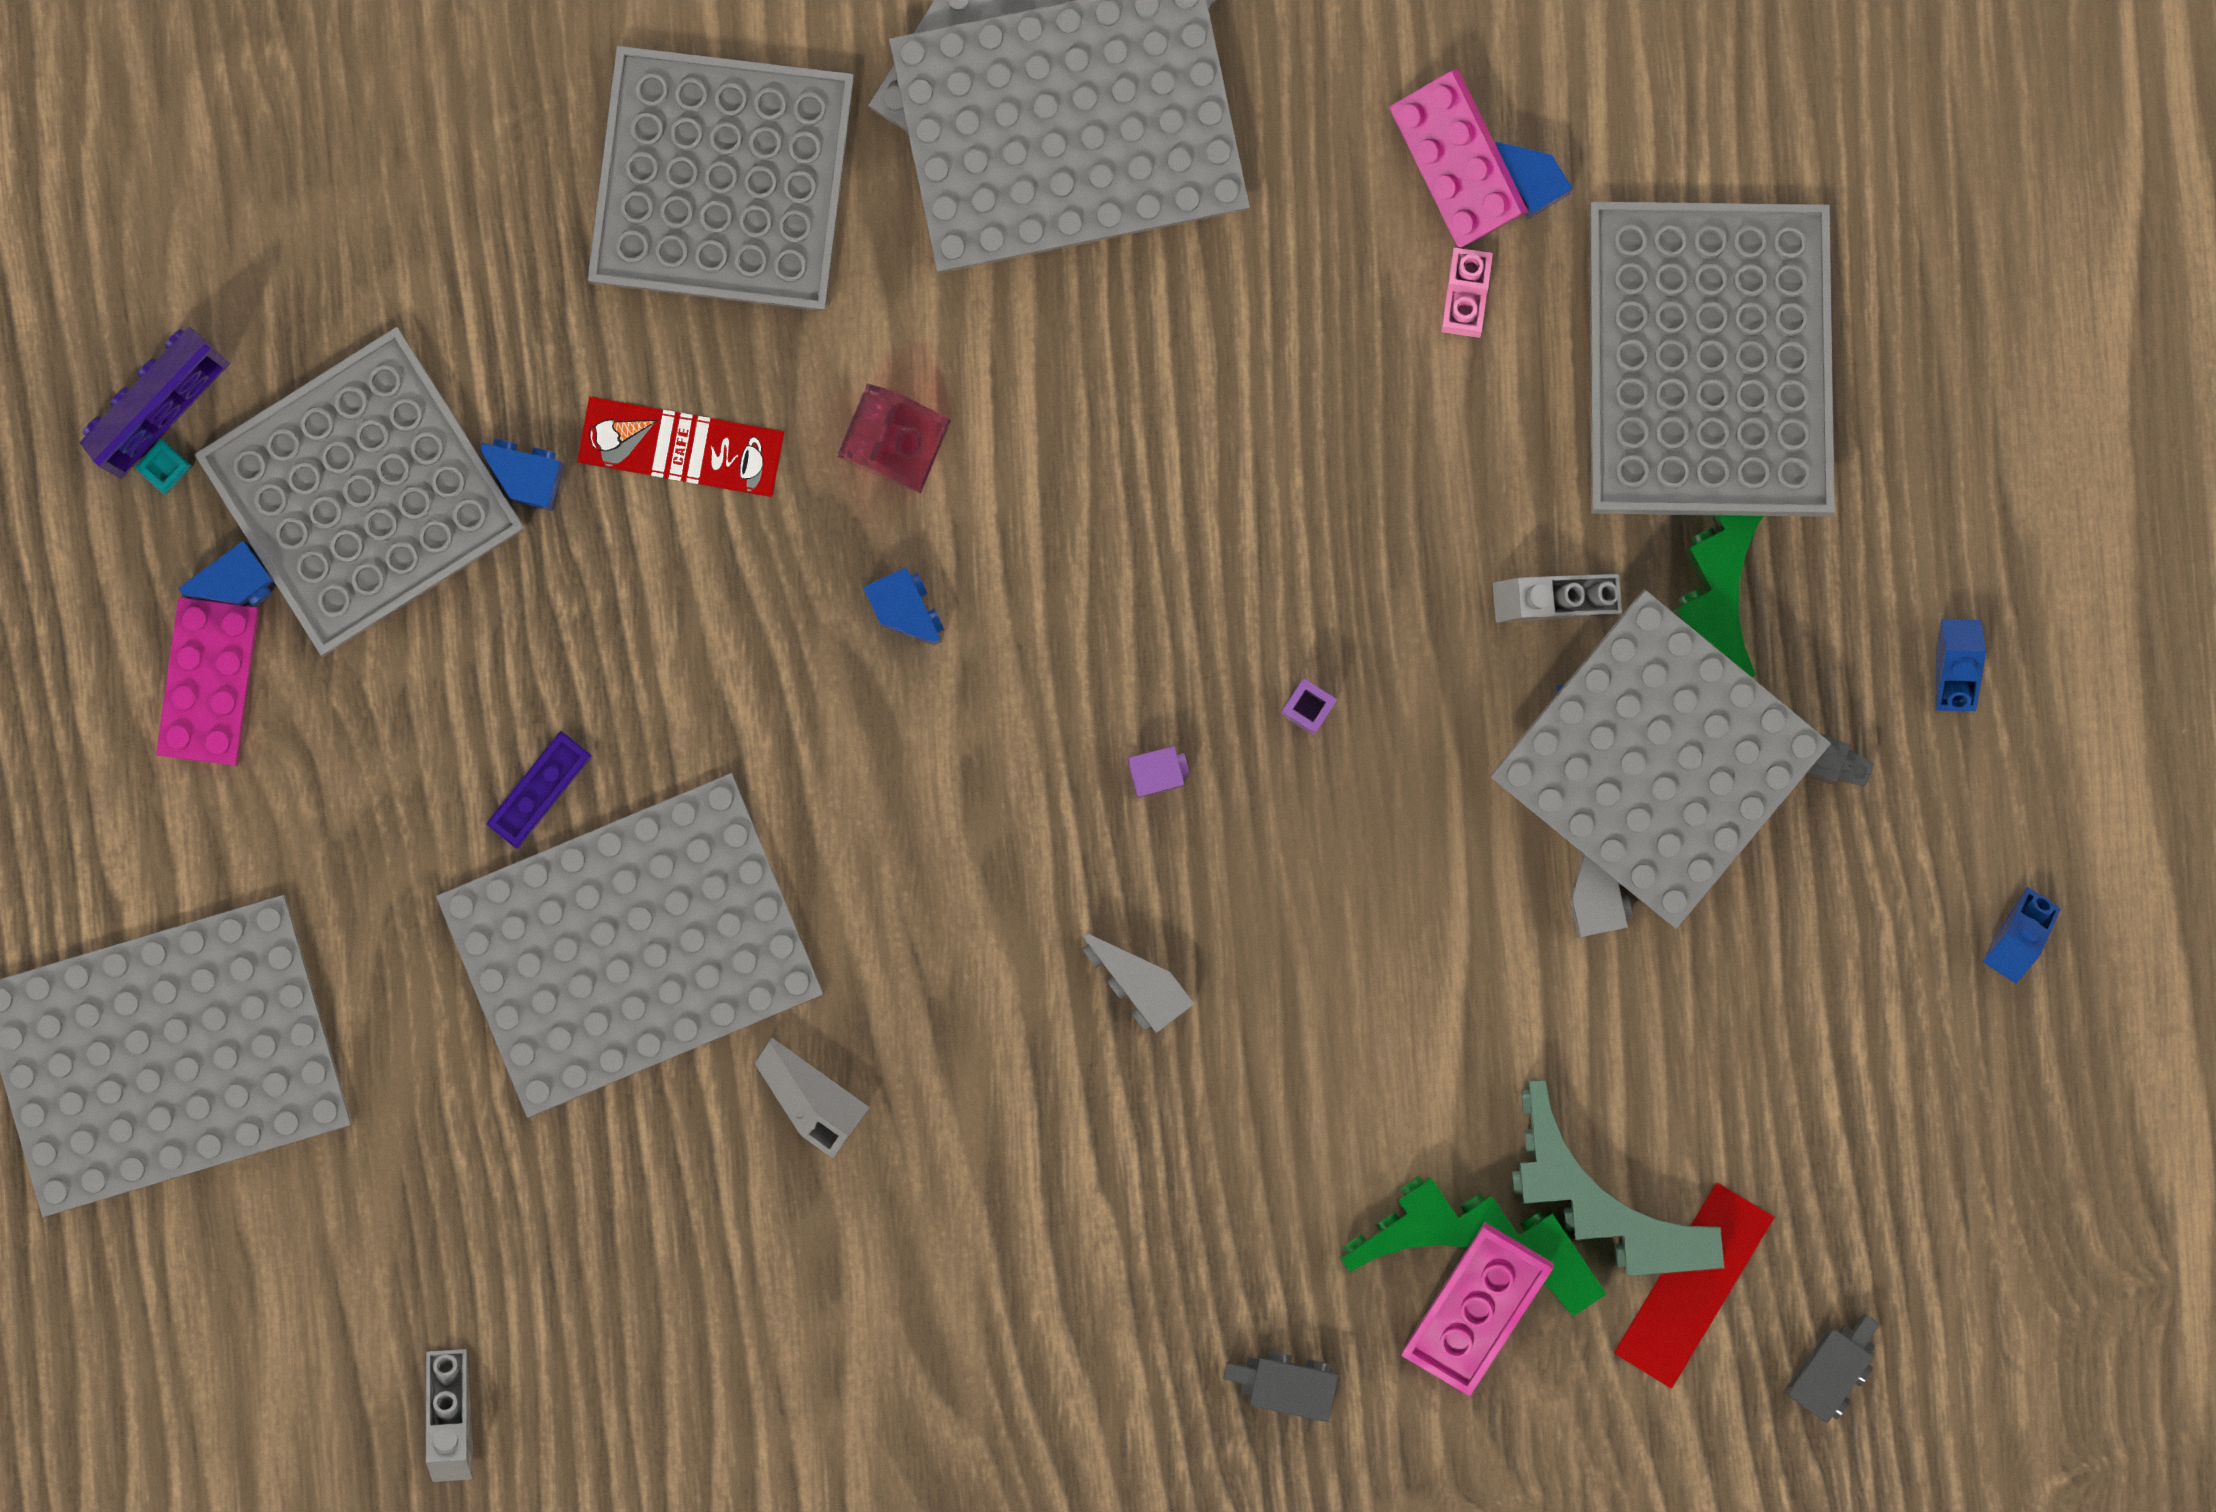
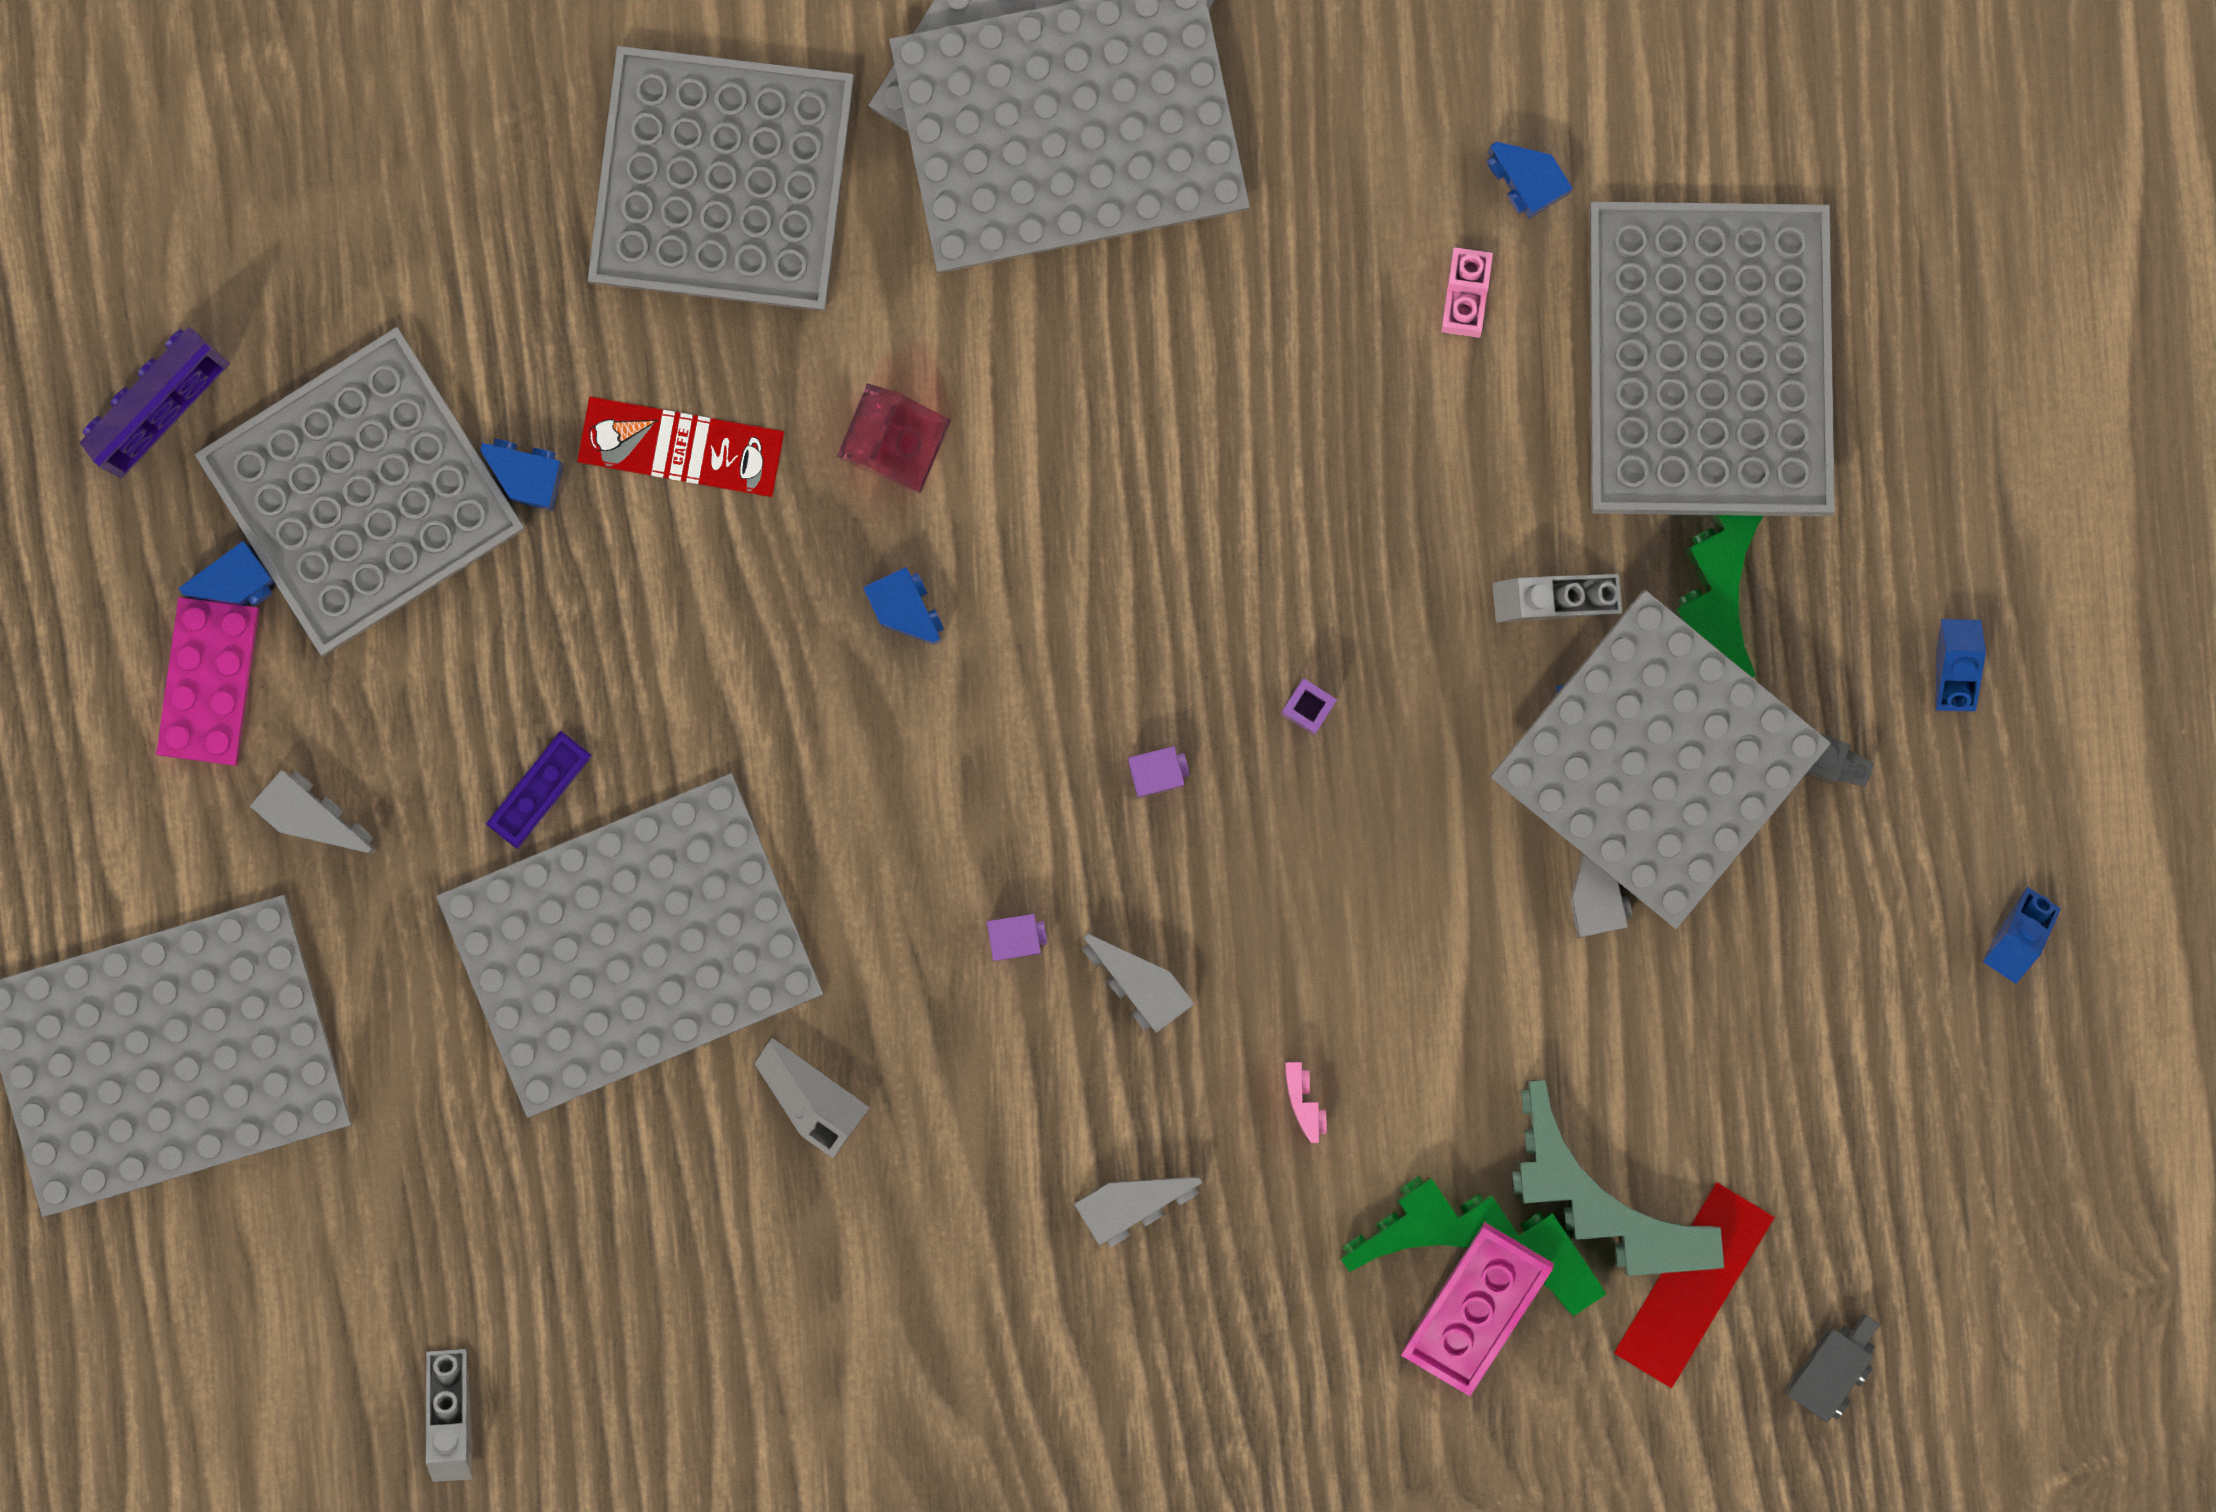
(163, 467): teal tile -> none
(299, 813): none -> light grey slope
(1016, 937): none -> medium lavender brick
(1124, 1203): none -> light grey slope
(1286, 1386): dark grey hinge -> none
(1307, 1113): none -> bright pink slope
(1458, 159): dark pink plate -> none

